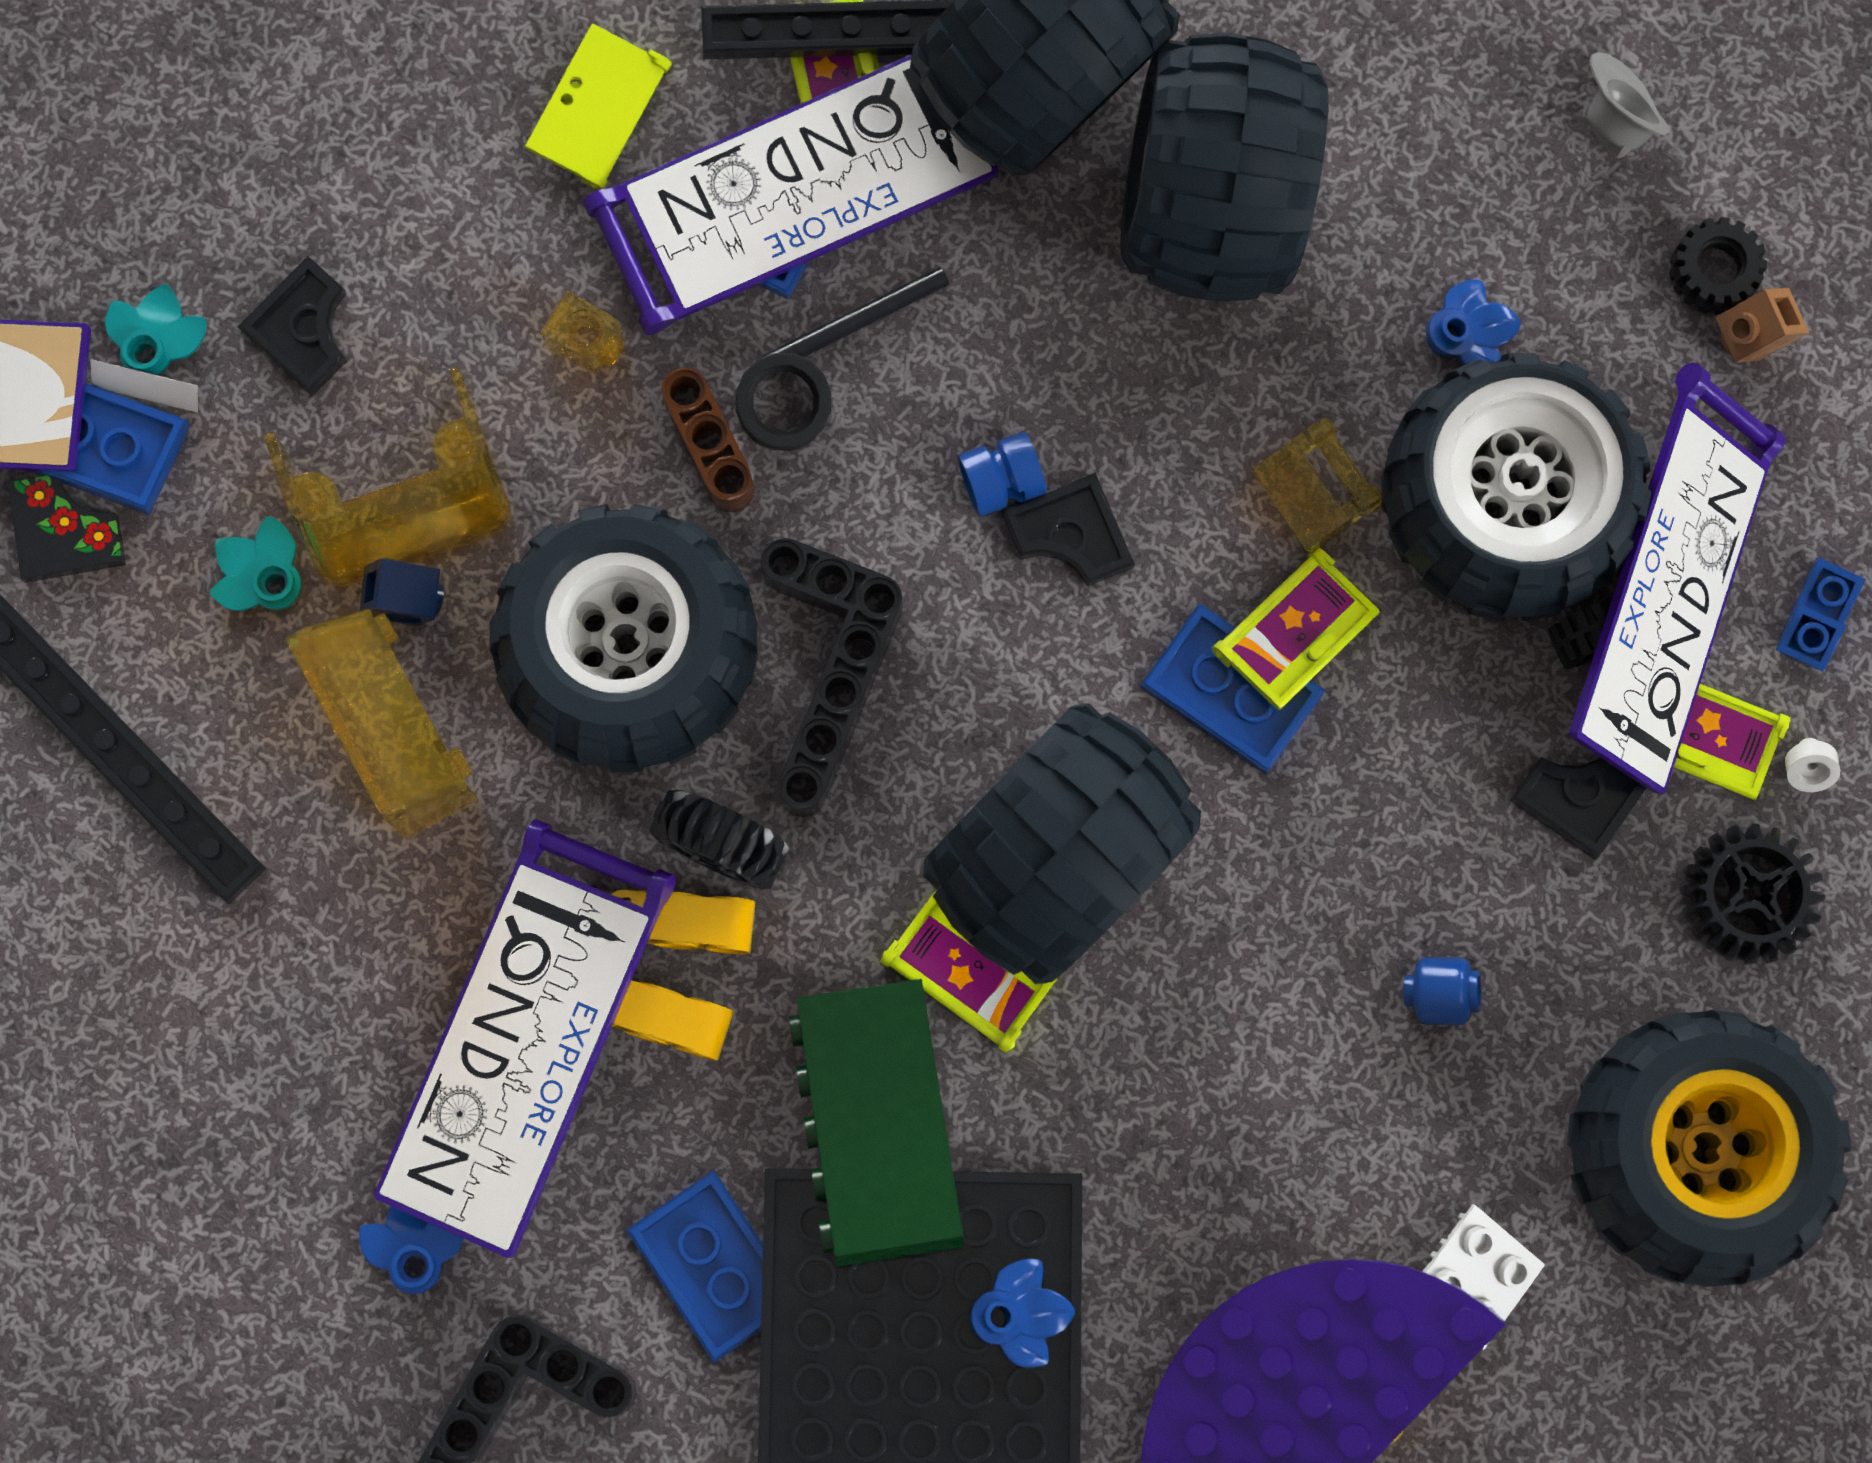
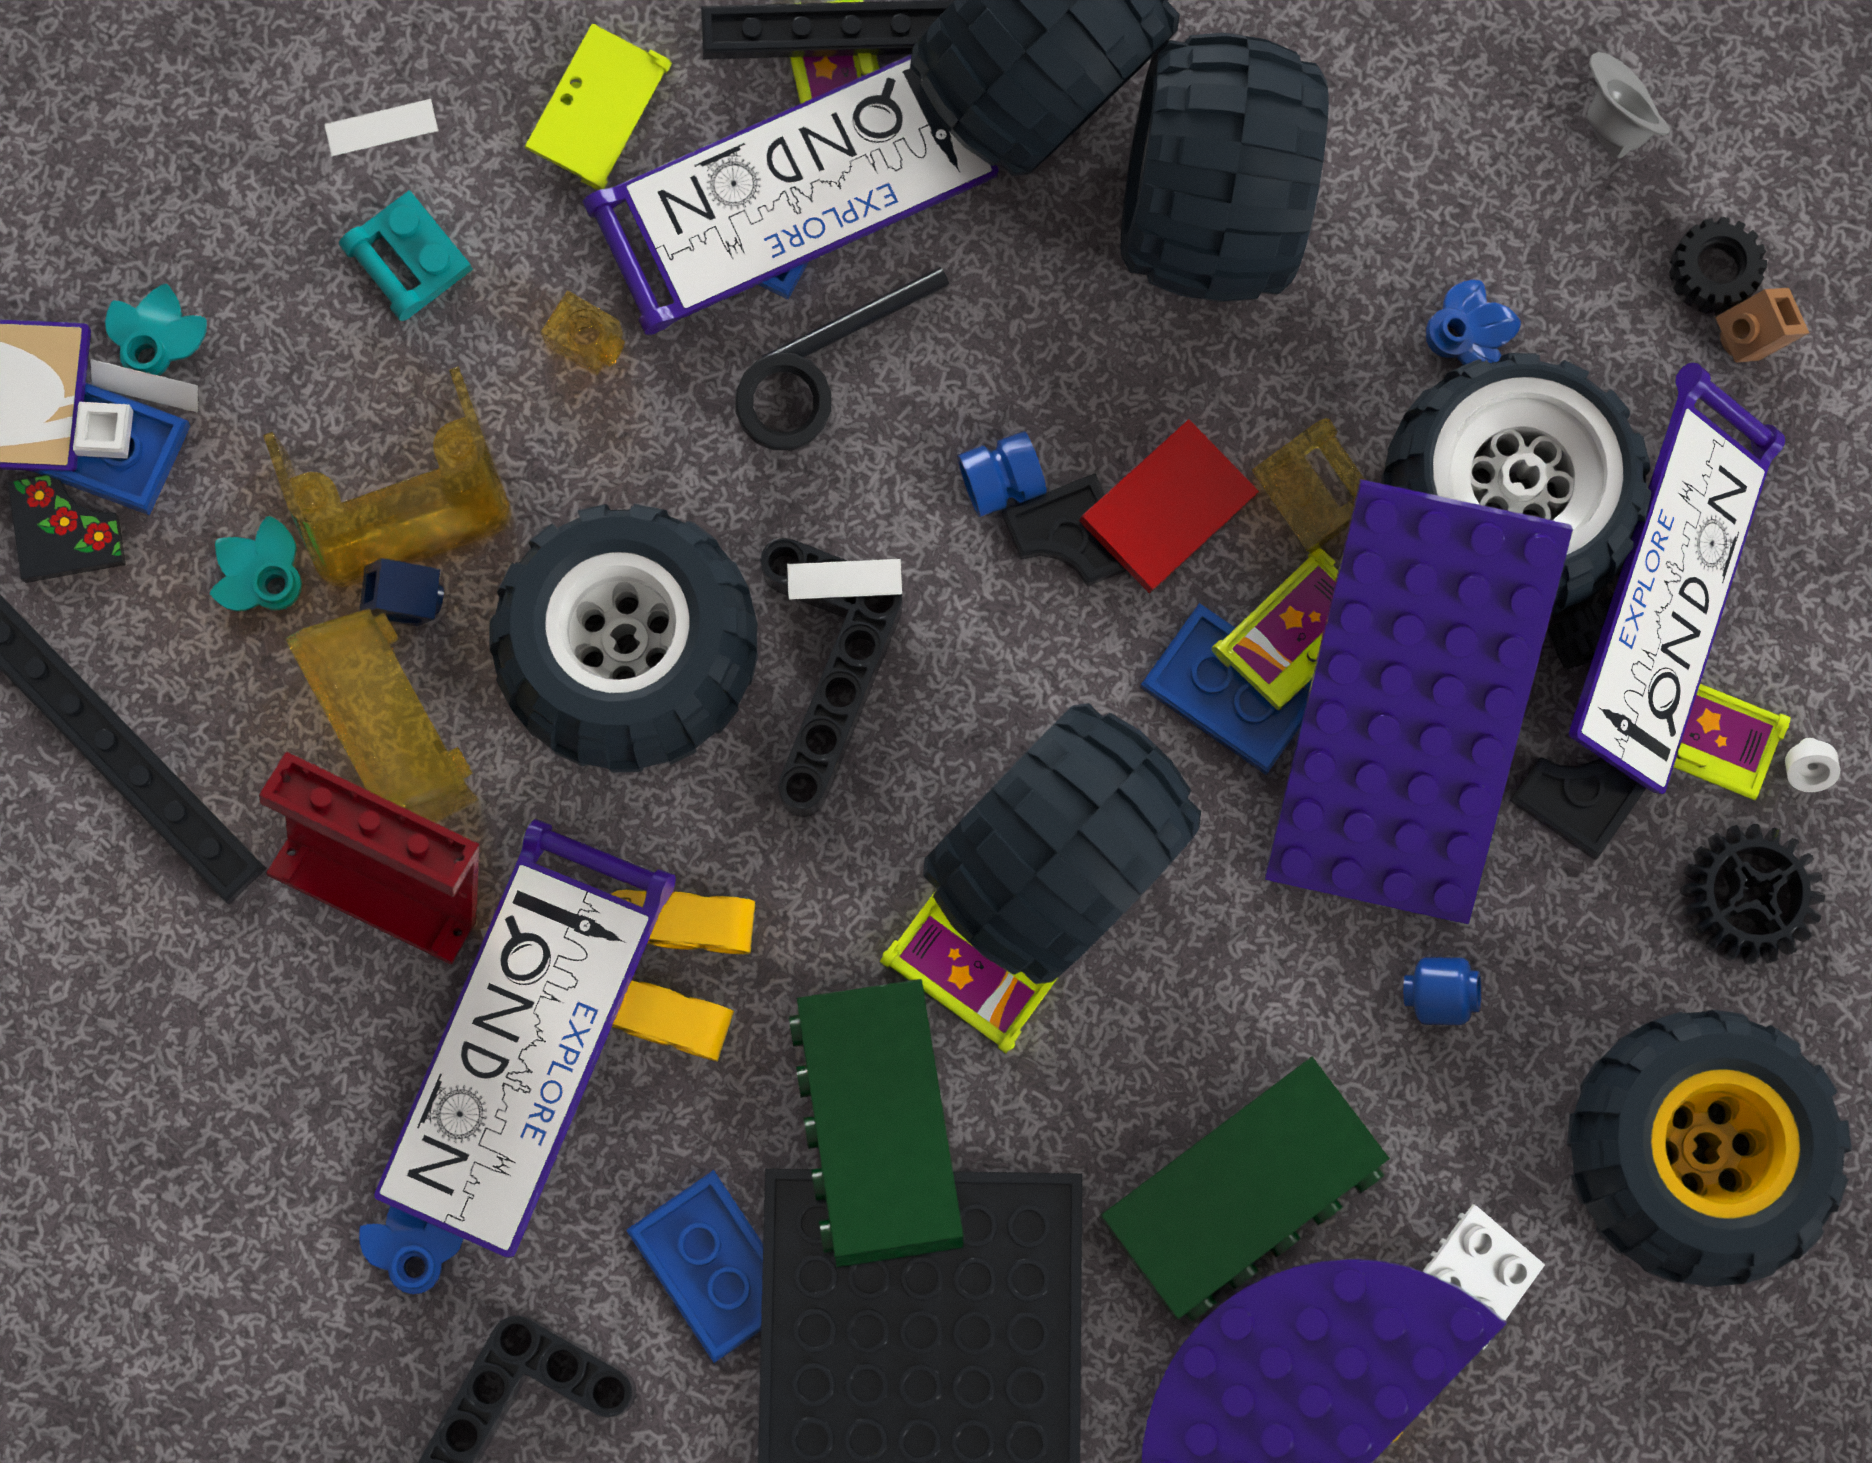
(103, 430): none -> white tile
(297, 324): black tile -> none
(373, 858): none -> dark red panel
(381, 127): none -> white sticker
(418, 244): none -> teal plate
(702, 417): reddish brown beam -> none
(719, 839): black gear -> none
(844, 579): none -> white sticker
(1028, 1310): blue plate -> none
(1168, 506): none -> red tile
(1245, 1190): none -> dark green brick
(1417, 700): none -> dark purple plate
(1820, 614): blue slope -> none

